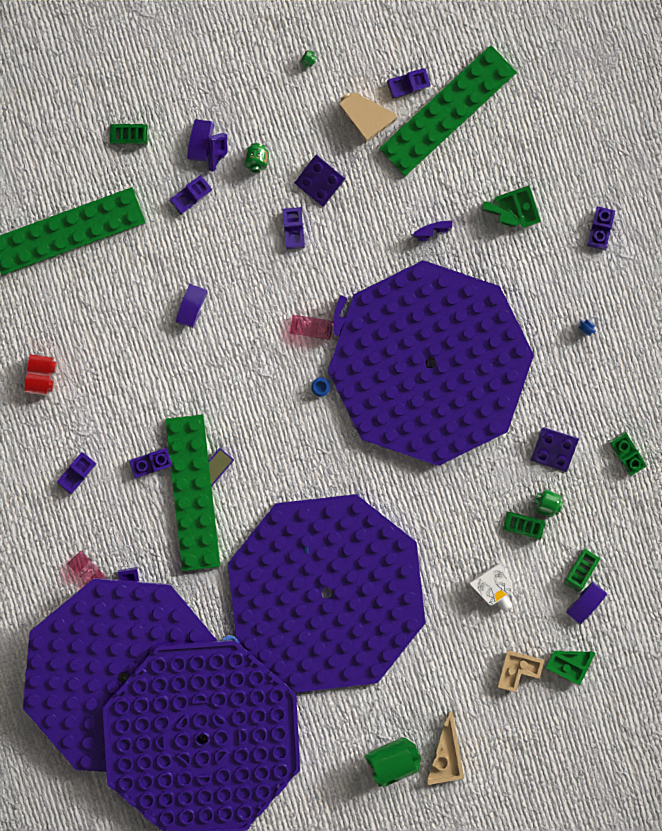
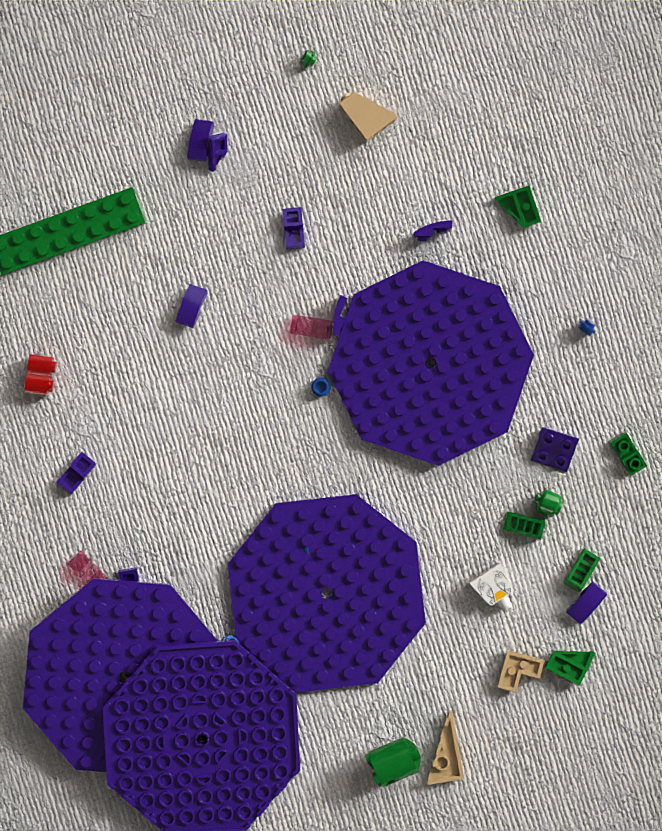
(143, 141): green slope -> none
(150, 463): dark purple slope -> none
(190, 195): dark purple slope -> none
(192, 492): green plate -> none
(218, 465): olive tile -> none
(256, 157): green head -> none
(319, 180): dark purple hinge -> none
(408, 83): dark purple slope -> none
(448, 110): green plate -> none
(504, 217): green slope -> none
(601, 228): dark purple slope -> none

